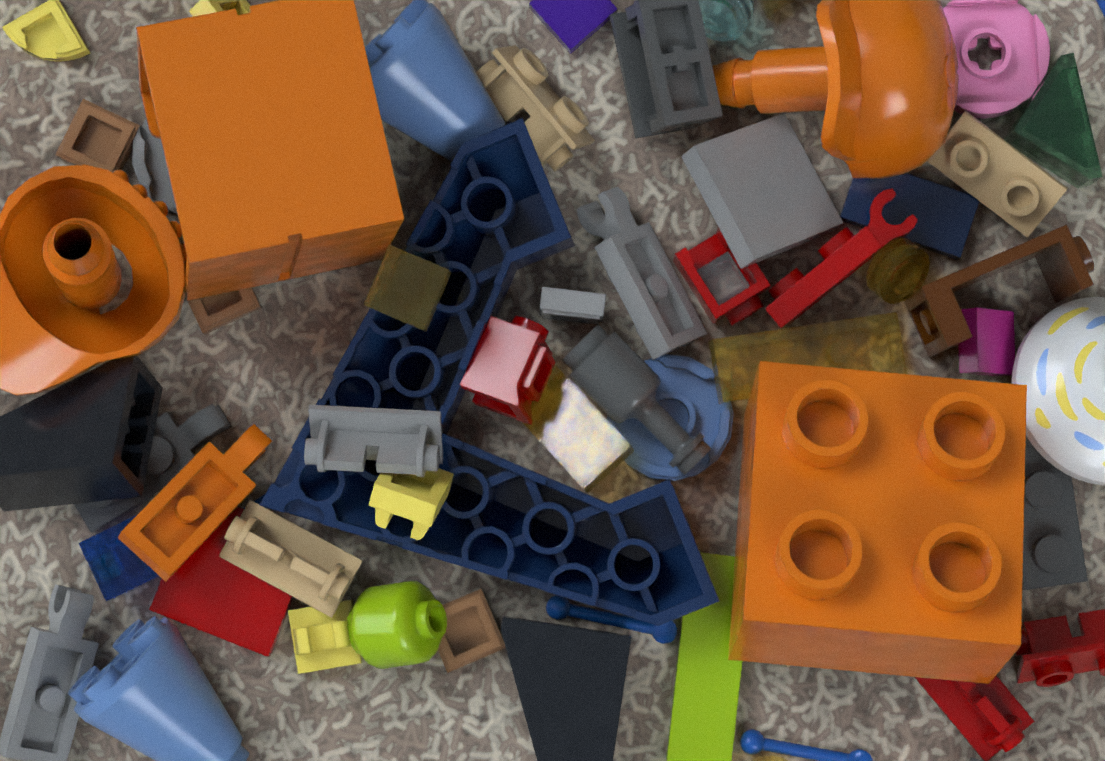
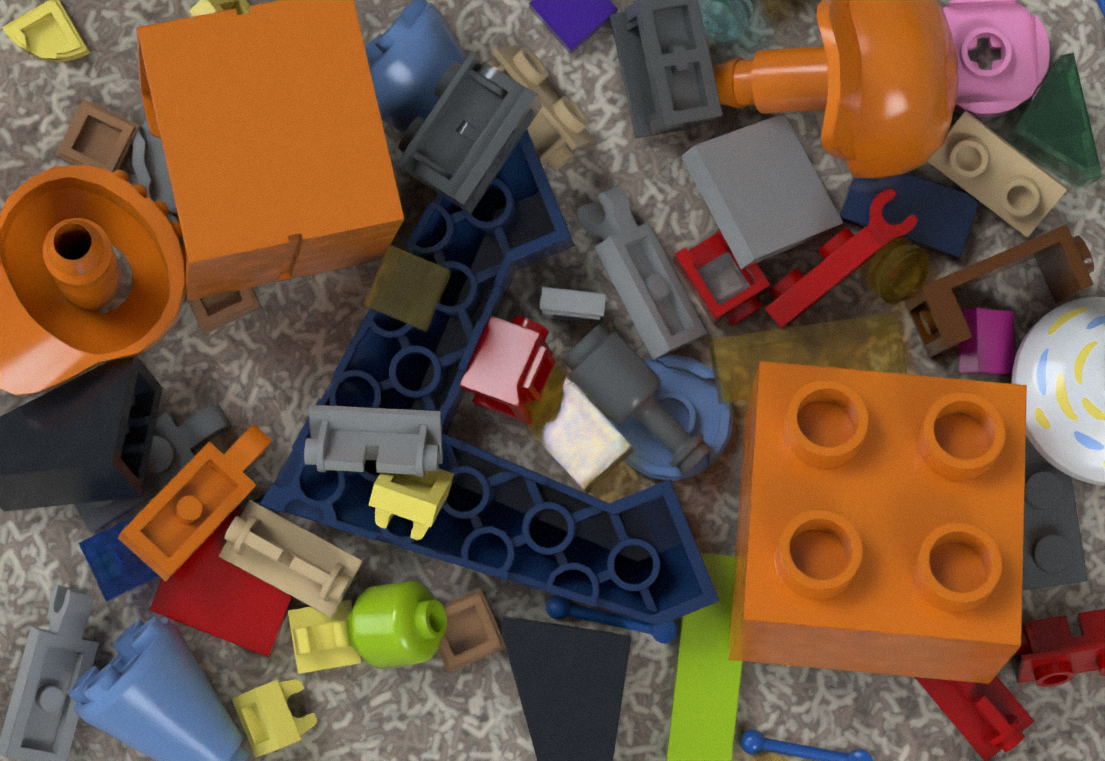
(268, 717): none -> light yellow tile
(468, 131): none -> dark grey hinge

